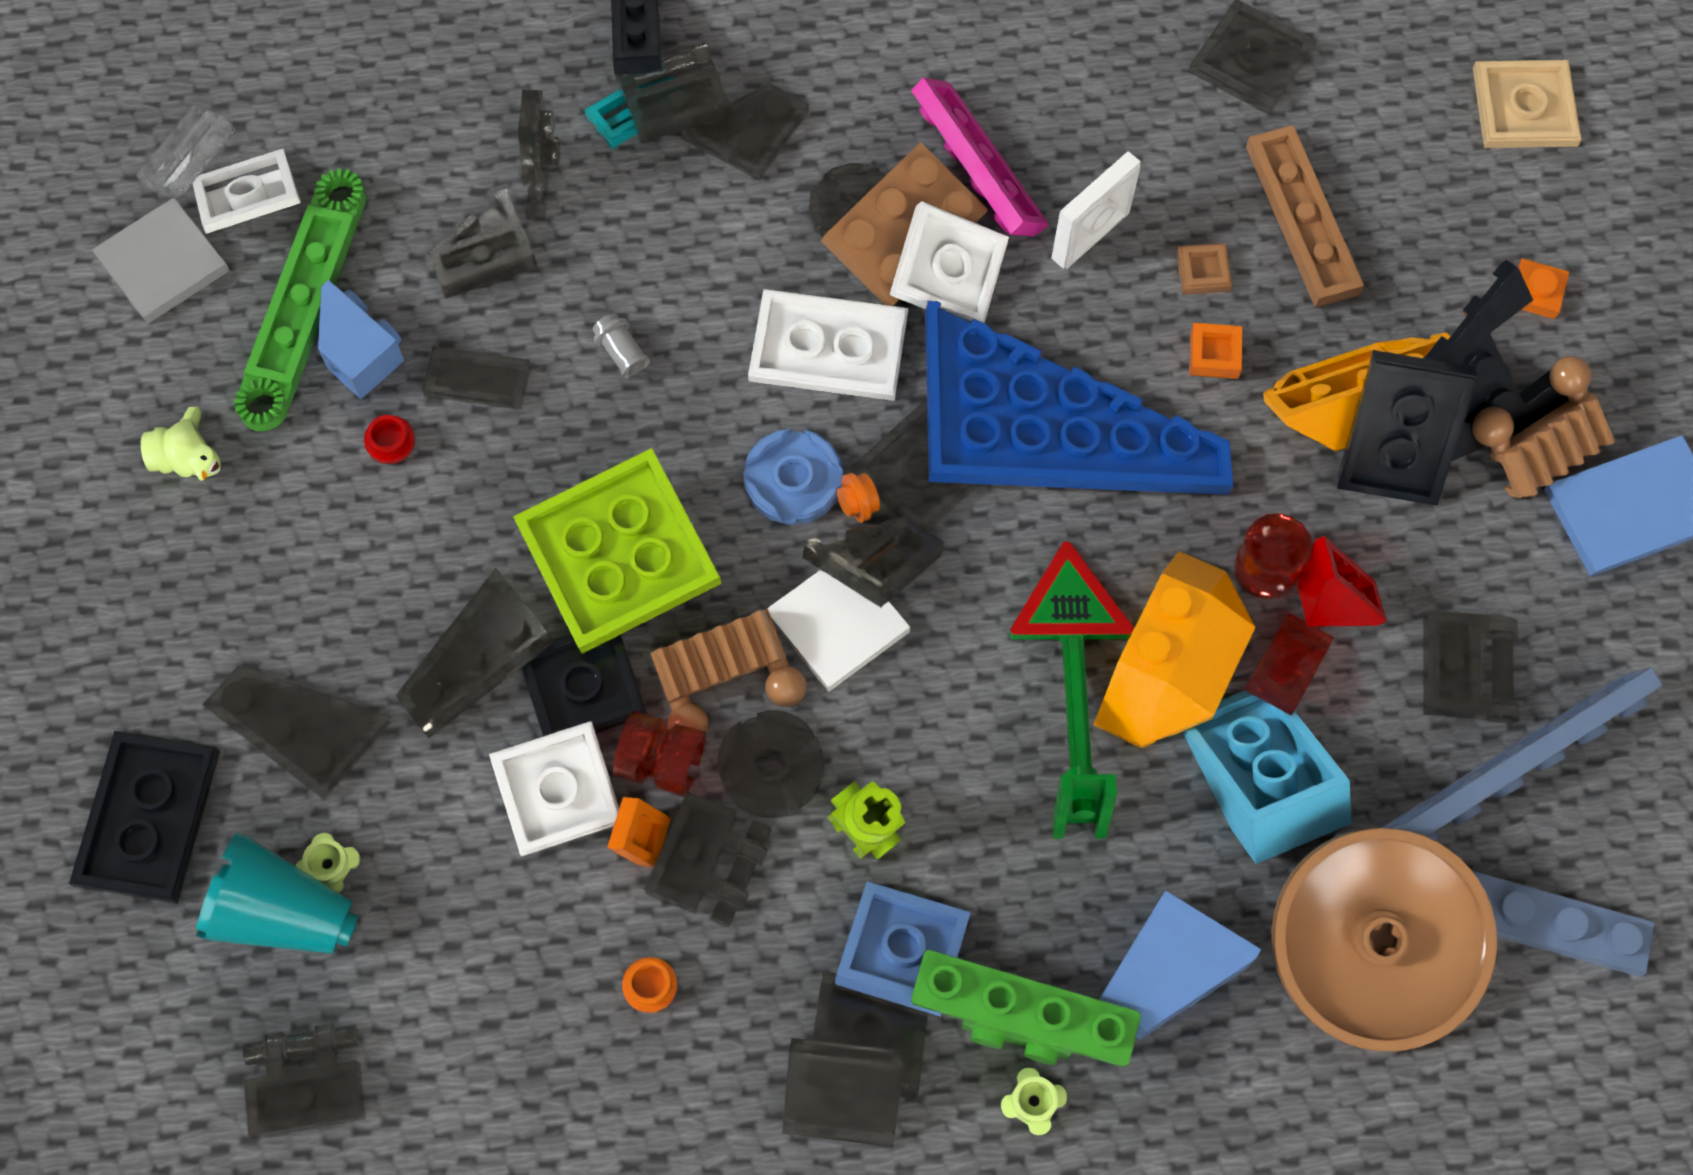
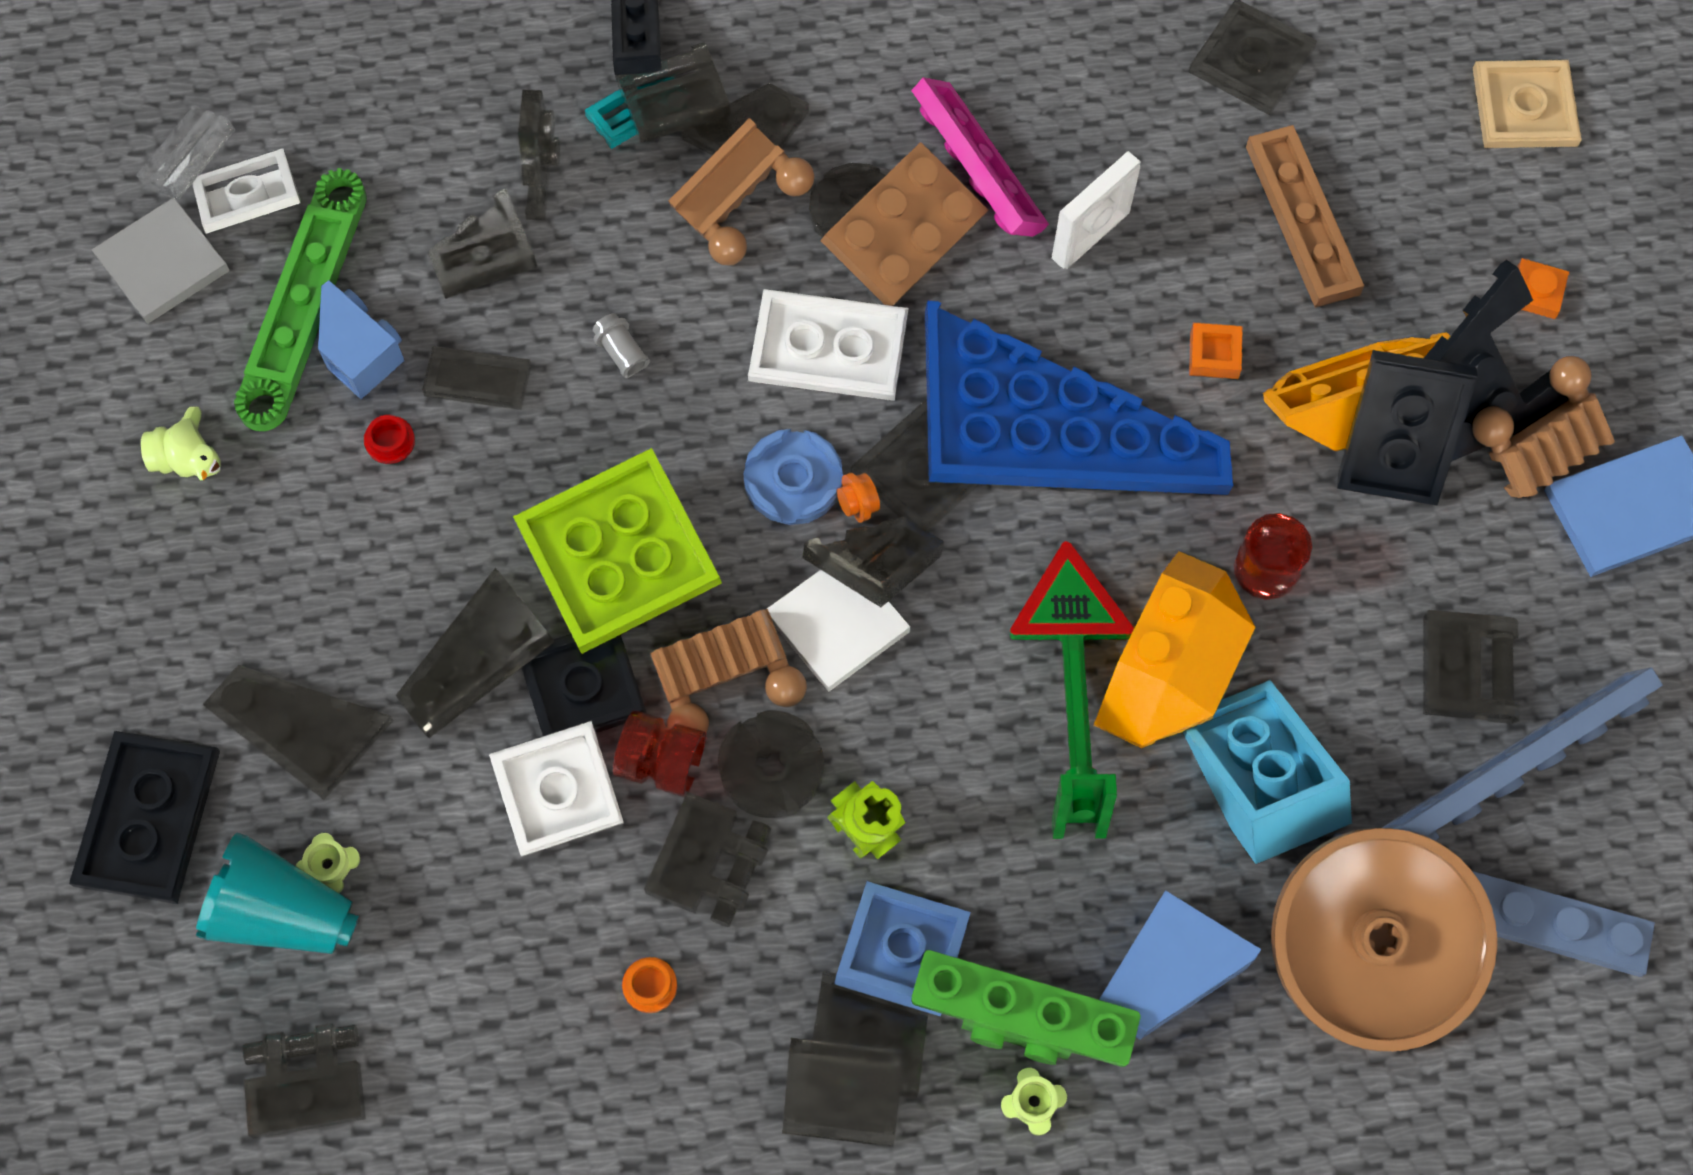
(639, 832): orange plate -> none
(731, 177): none -> medium nougat gear
(949, 263): white tile -> none
(1204, 269): medium nougat tile -> none
(1289, 664): clear red plate -> none
(1338, 590): red slope -> none

